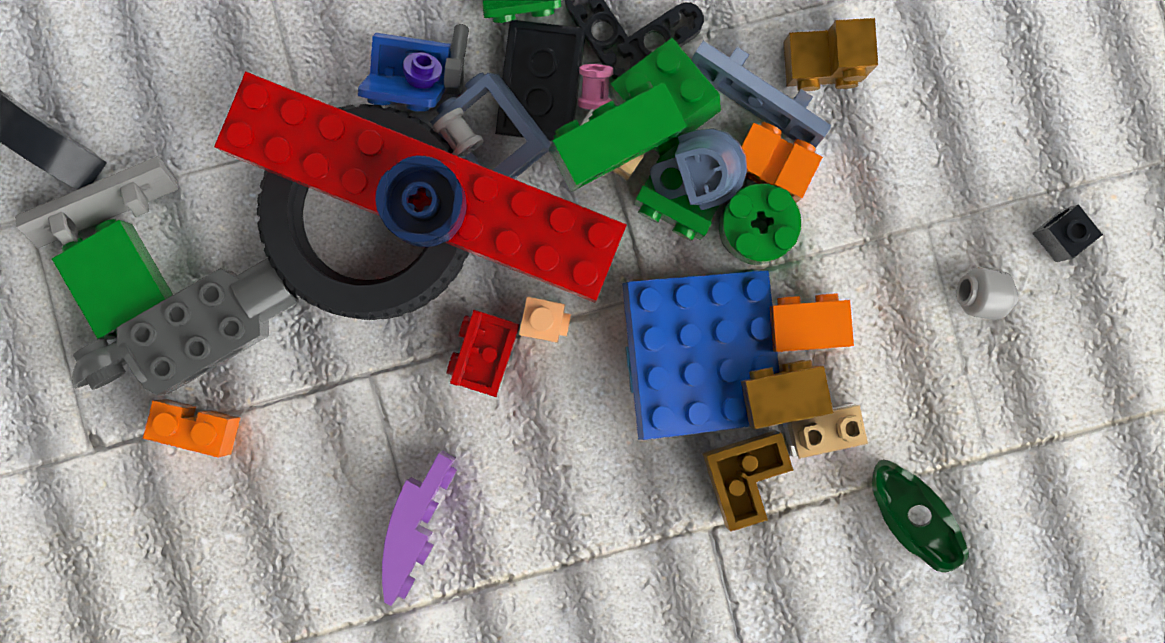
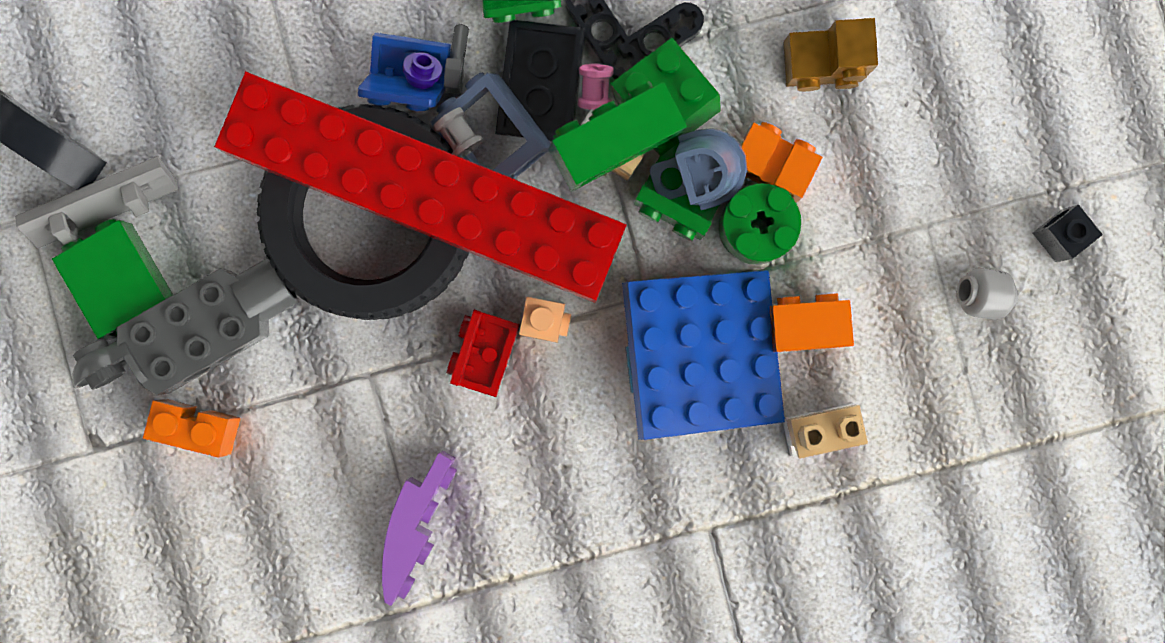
(405, 184): dark blue brick -> none
(737, 469): pearl gold brick -> none
(758, 96): sand blue hinge -> none
(786, 396): pearl gold brick -> none
(937, 541): dark green piece -> none

